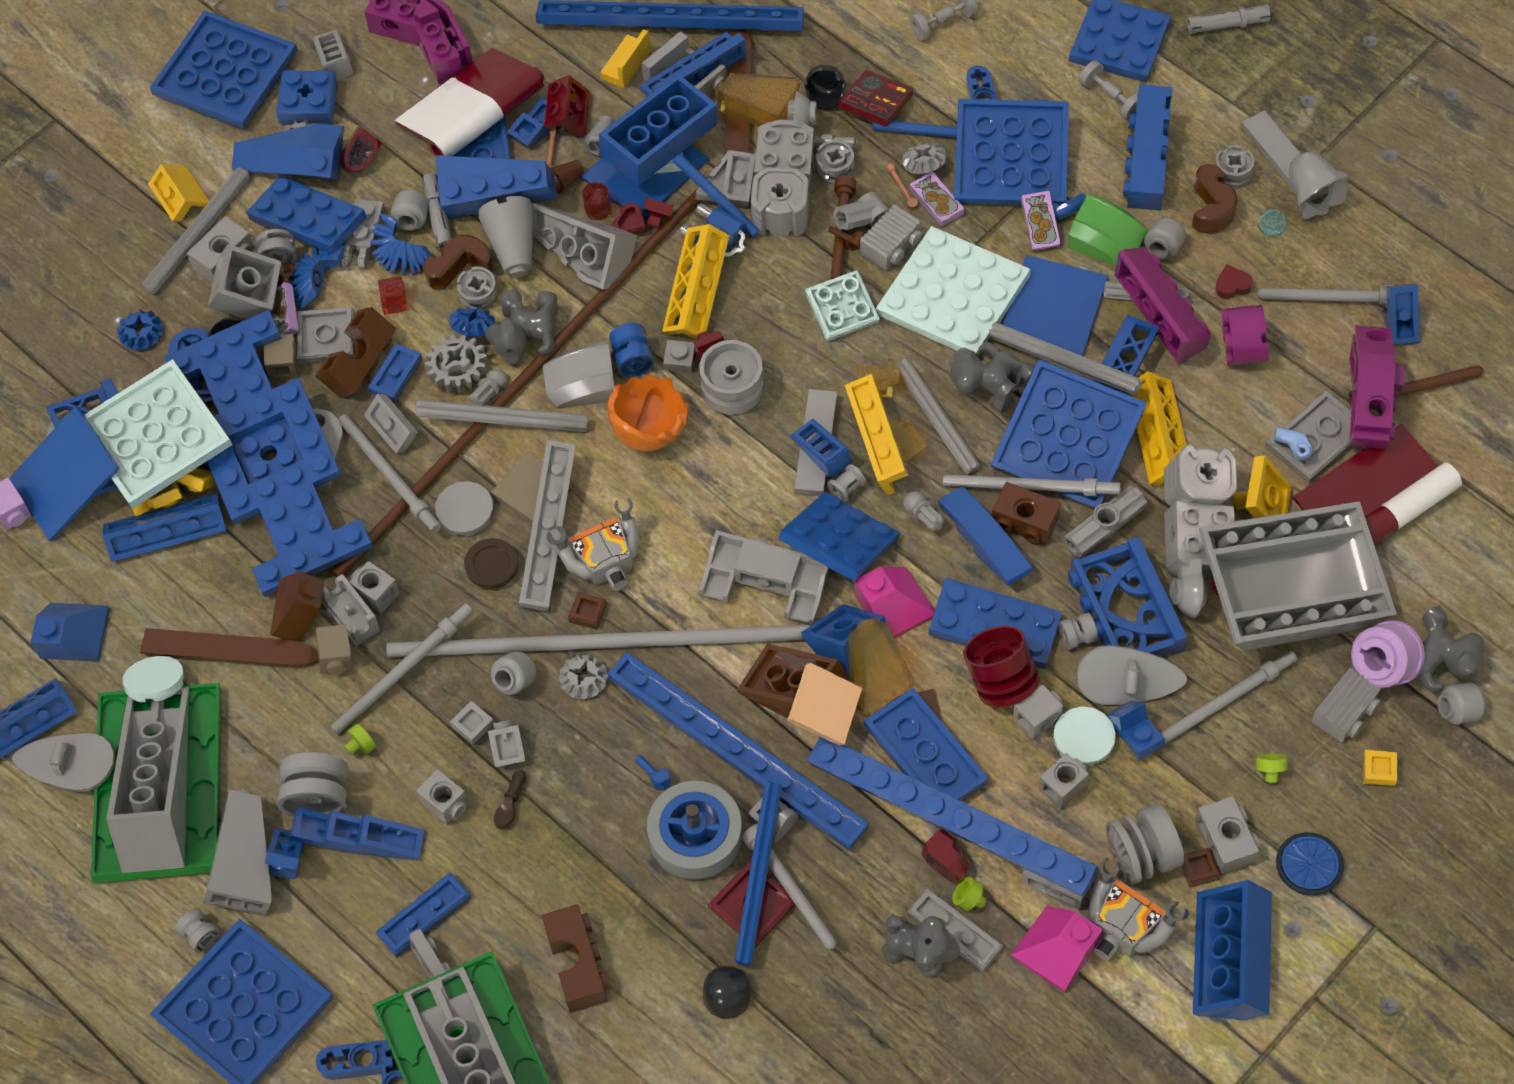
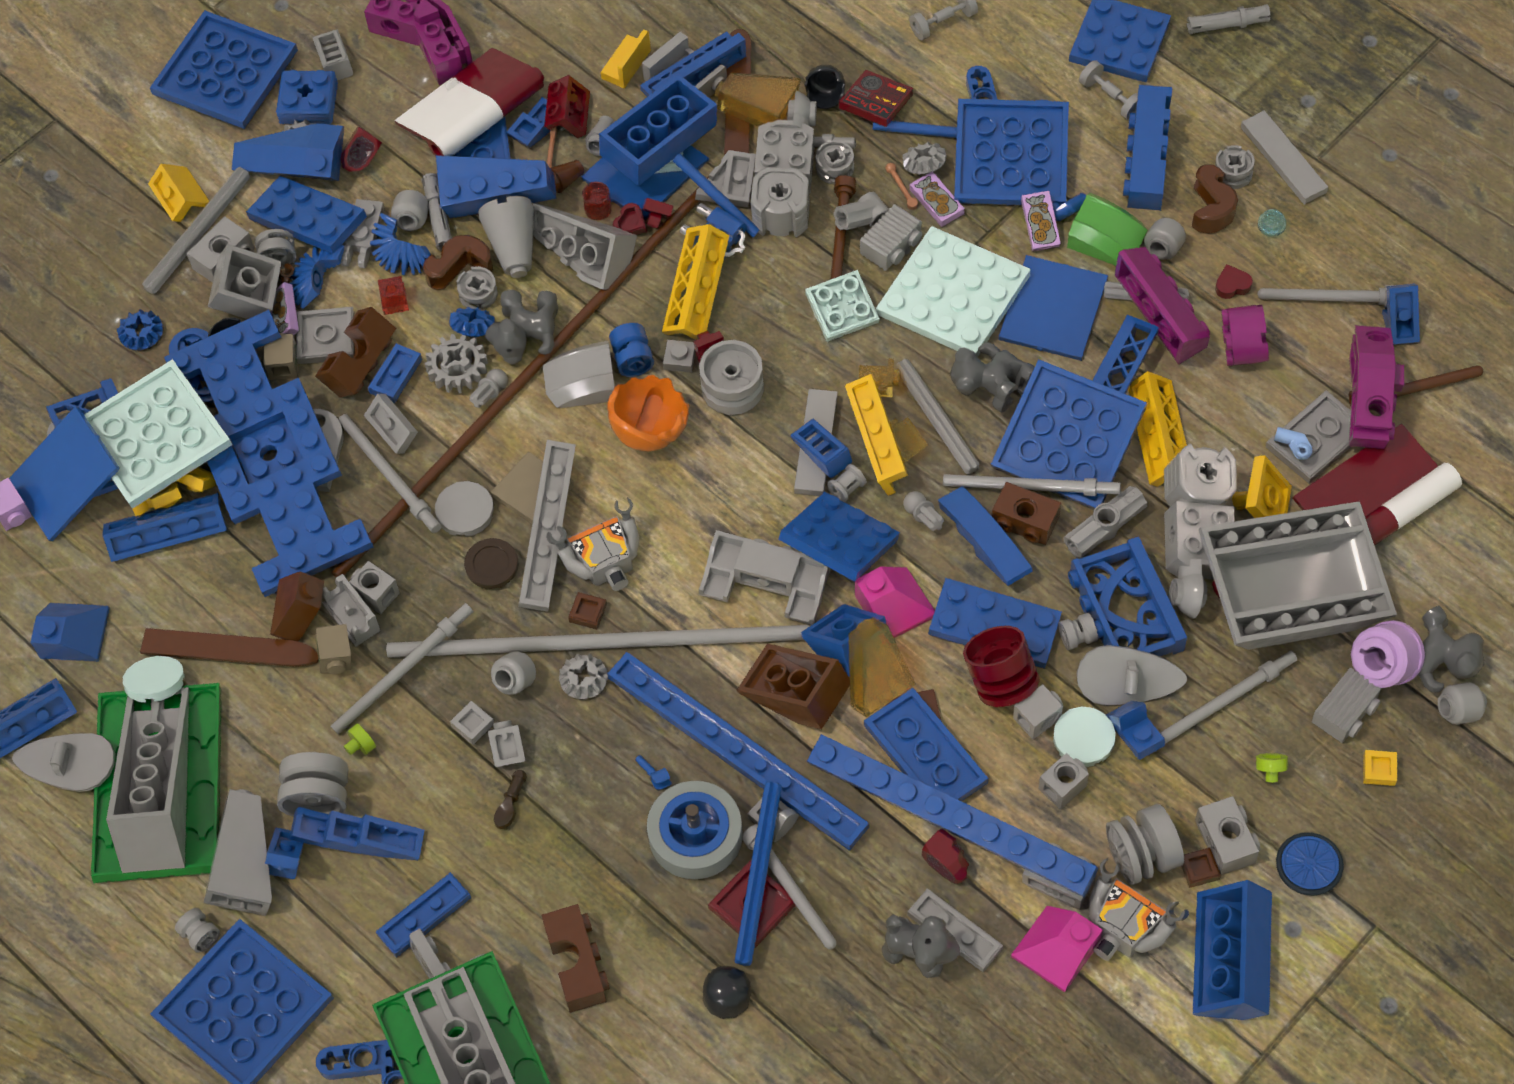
(436, 787): light grey brick -> none
(502, 415): light grey axle -> none
(670, 15): blue plate -> none
(824, 704): light nougat tile -> none
(852, 241): reddish brown hand -> none
(969, 894): lime tile -> none
(1065, 358): light grey axle -> none
(1309, 175): light grey piece -> none

